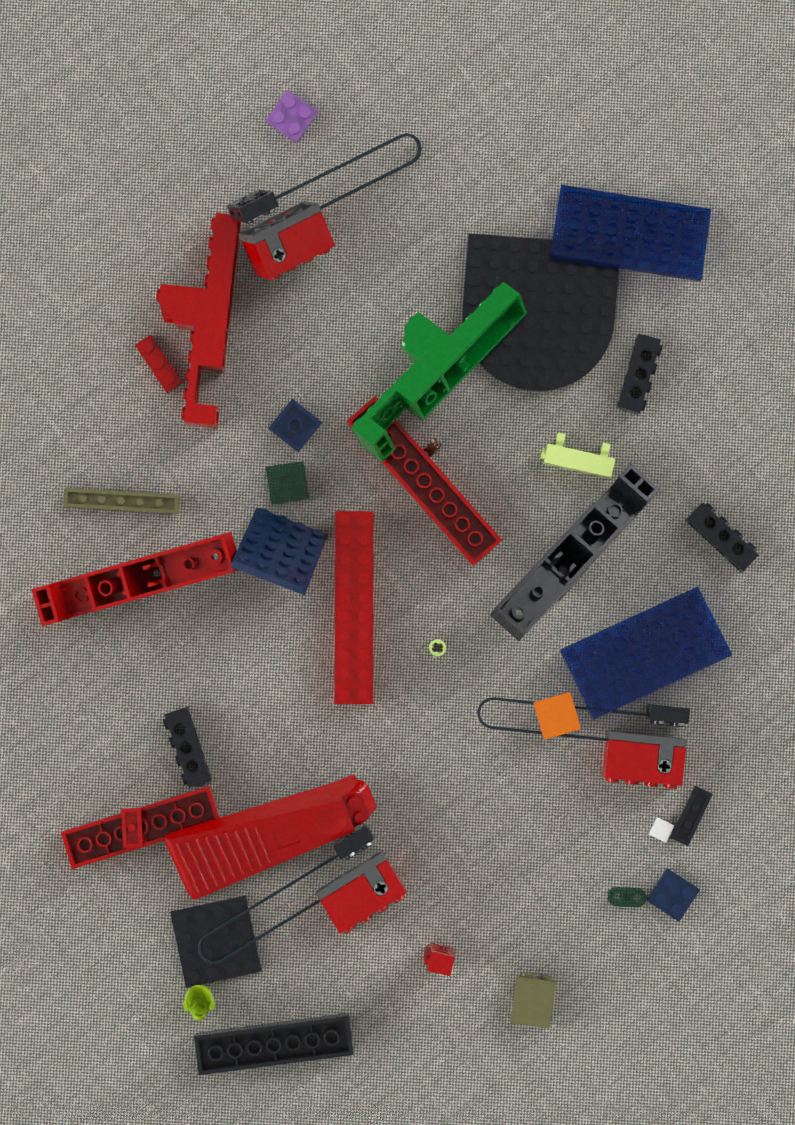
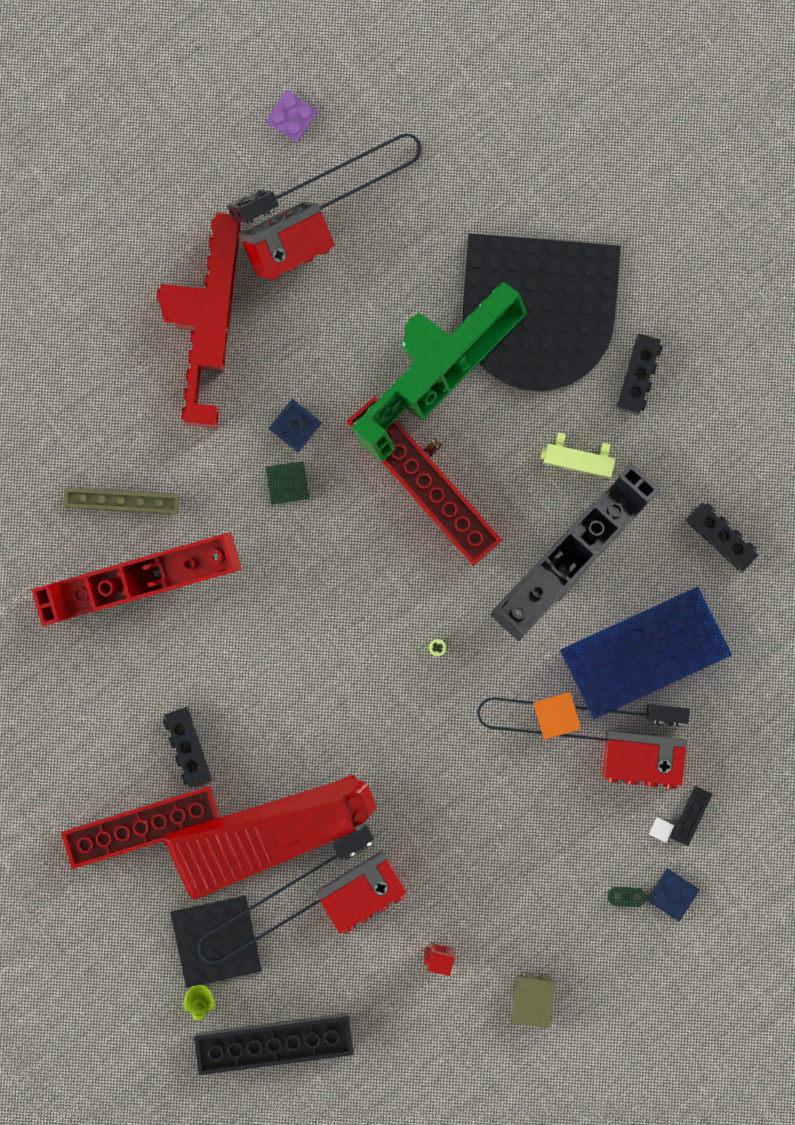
(132, 827): red plate -> none
(158, 364): red plate -> none
(279, 550): dark blue plate -> none
(354, 607): red brick -> none
(630, 233): clear blue plate -> none

